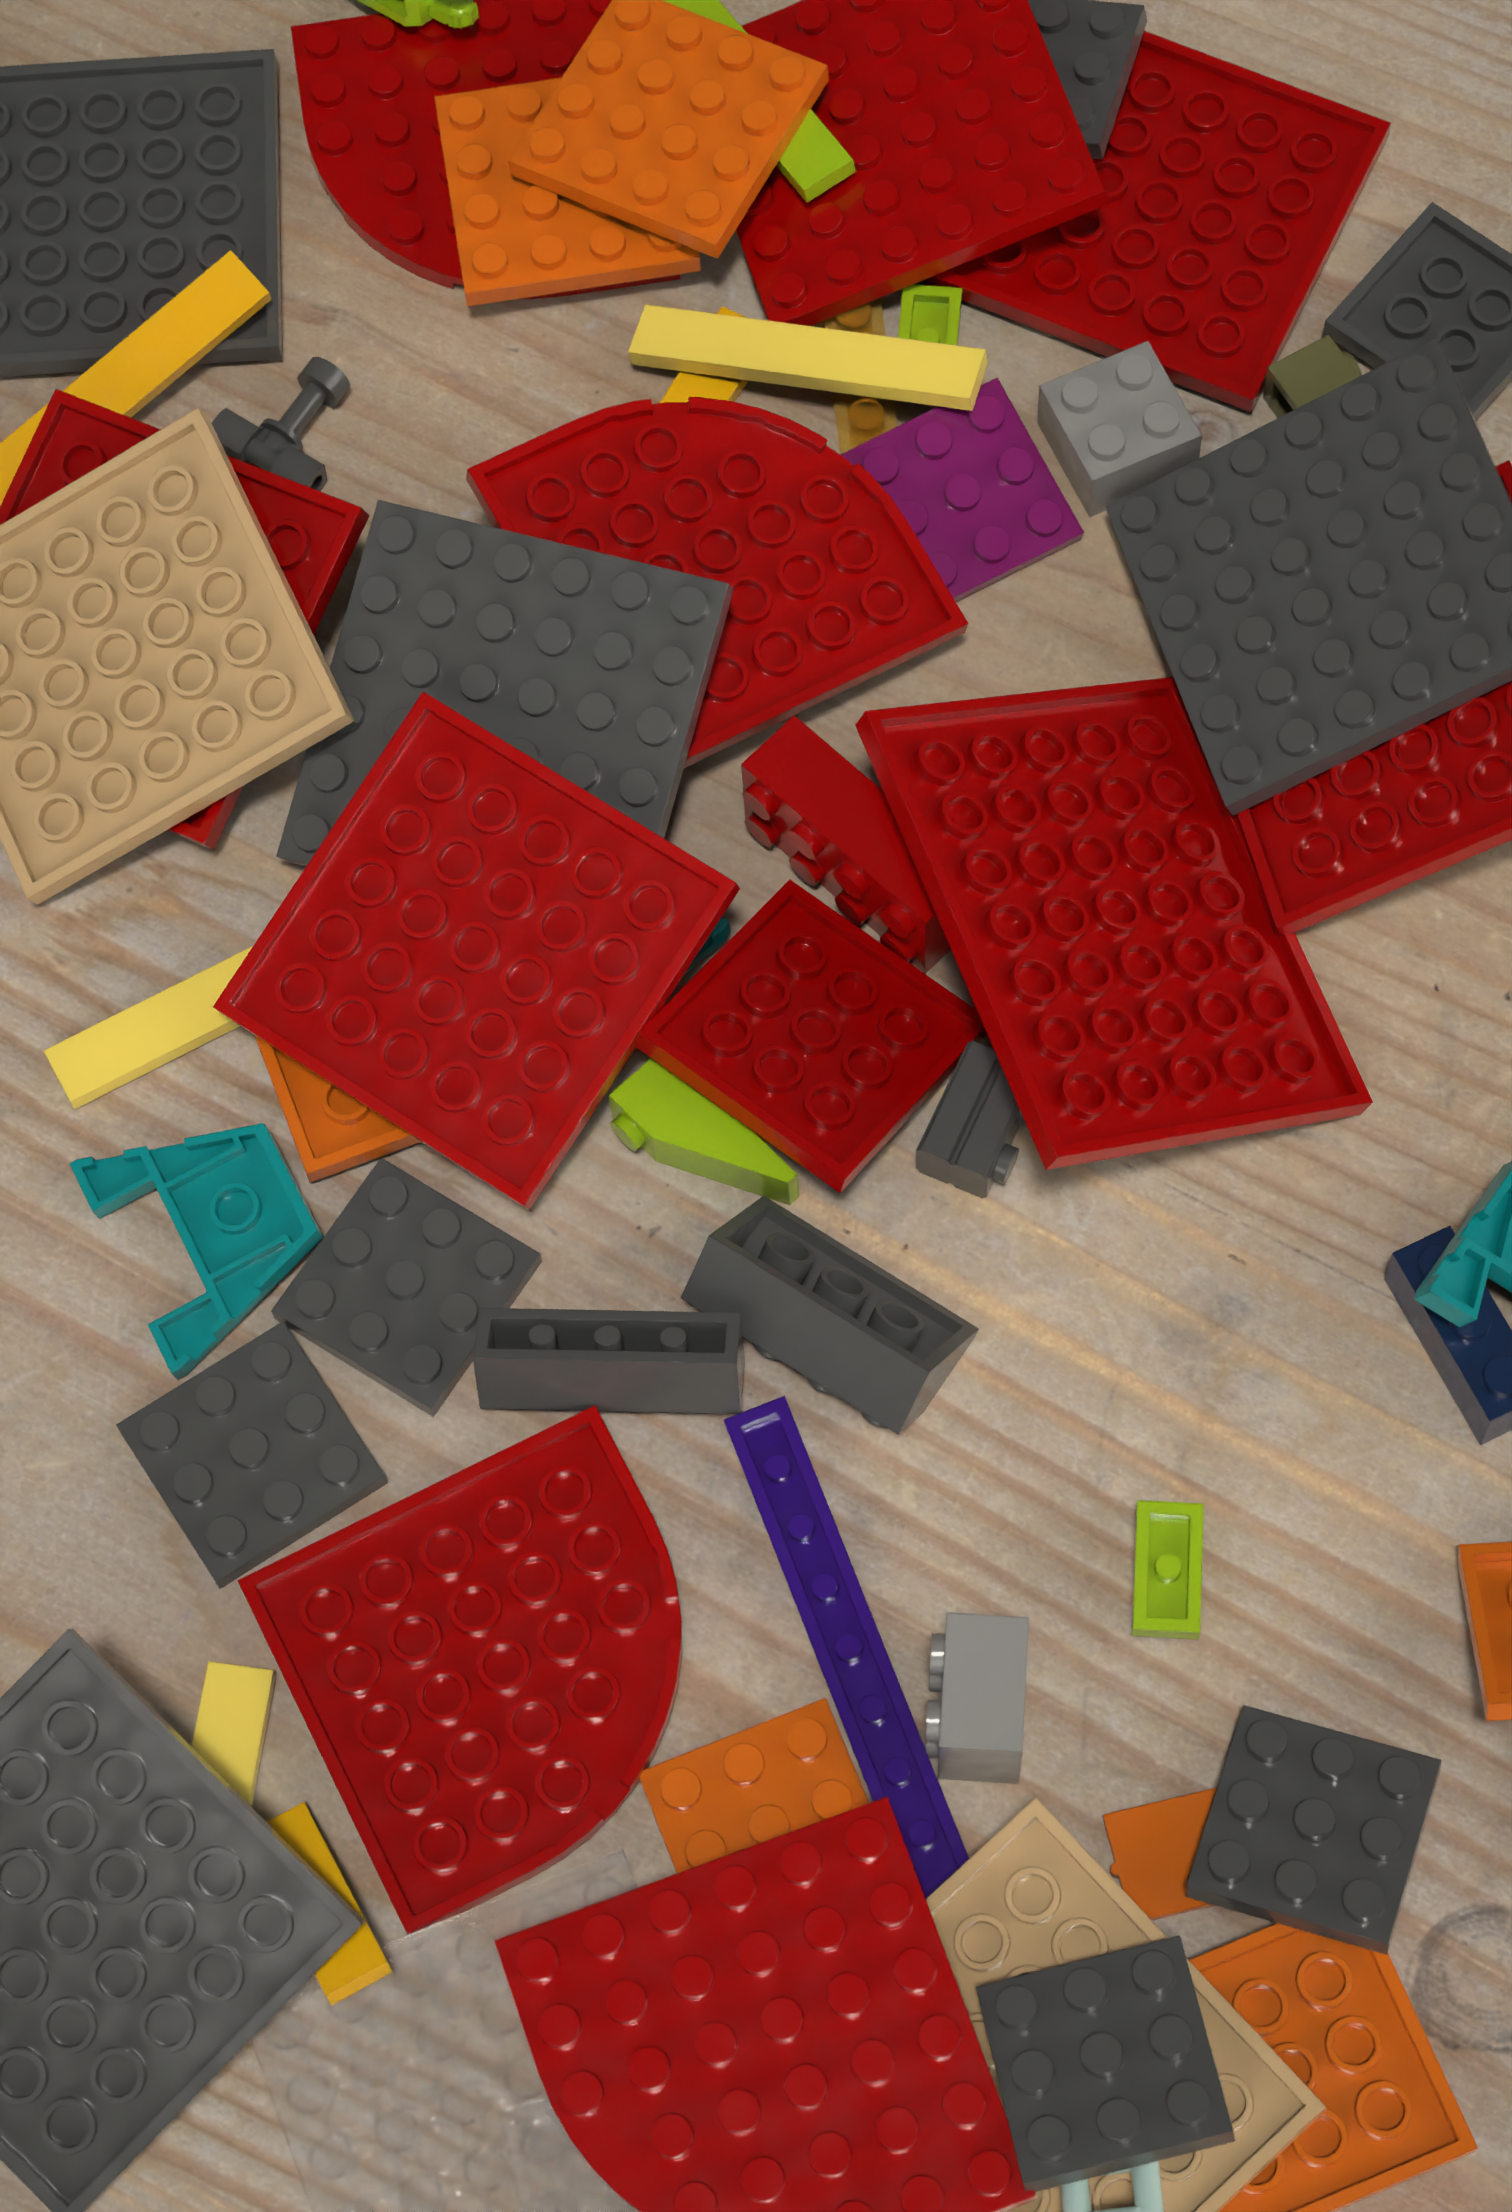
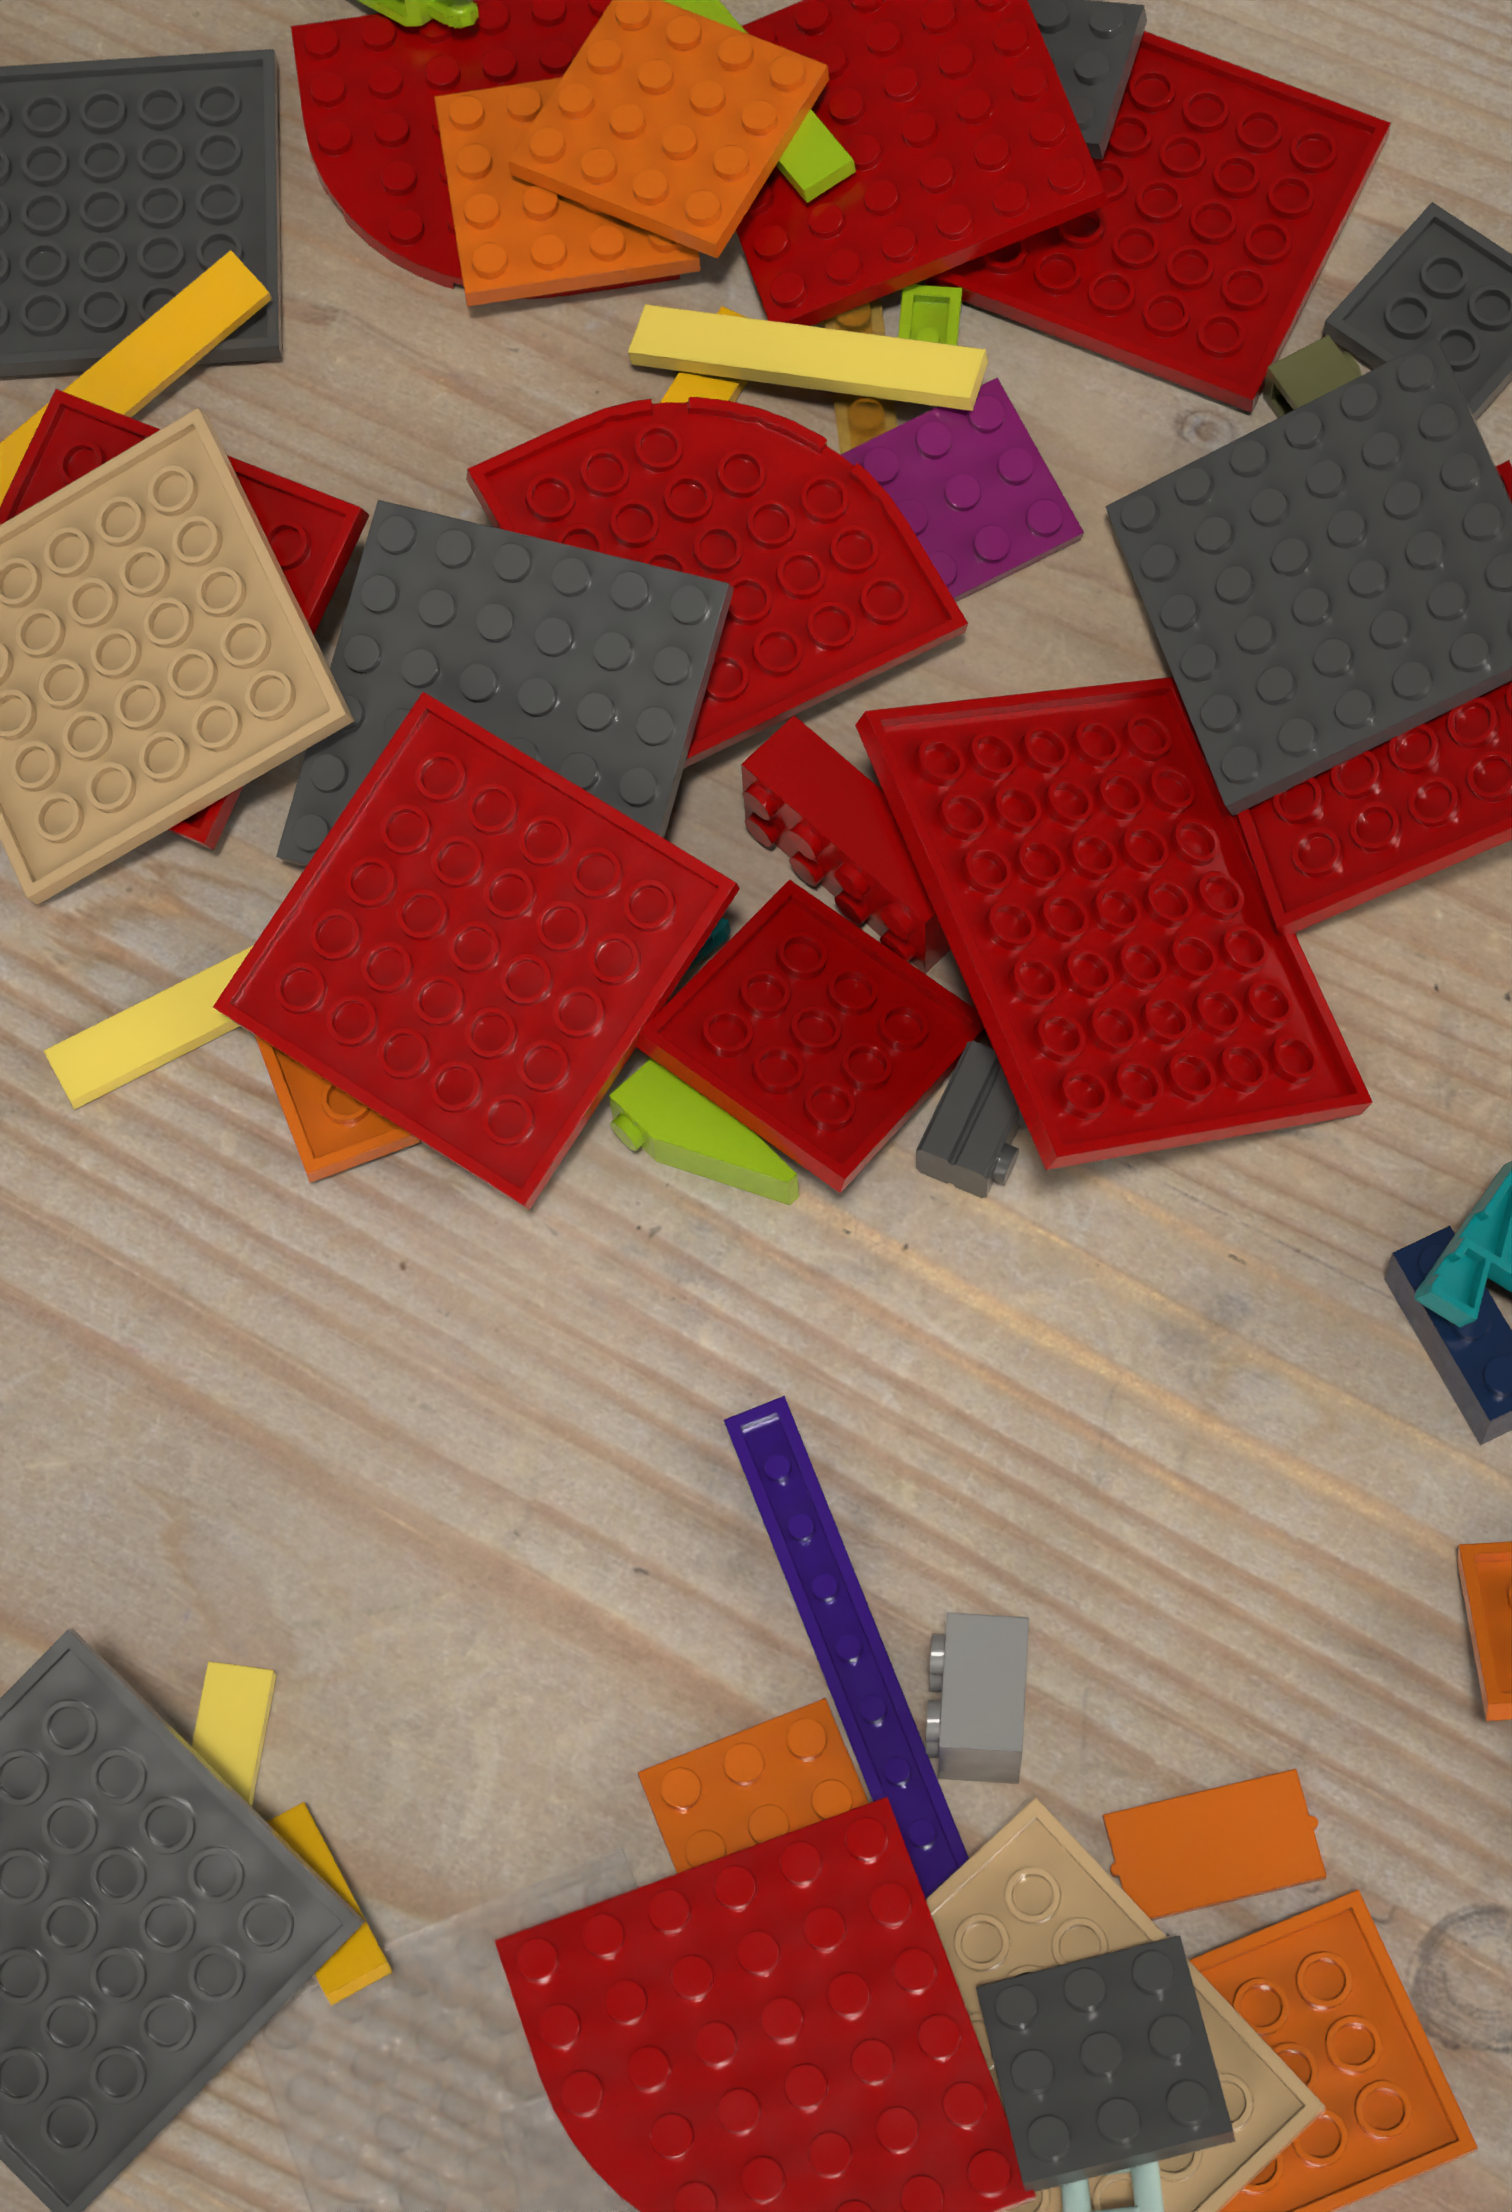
(234, 1215): teal wing -> none
(251, 1454): dark grey plate -> none
(275, 443): dark grey bar -> none
(404, 1285): dark grey plate -> none
(484, 1664): red plate -> none
(609, 1360): dark grey brick -> none
(829, 1313): dark grey slope -> none
(1117, 426): light grey brick -> none
(1168, 1569): lime plate -> none
(1314, 1829): dark grey plate -> none

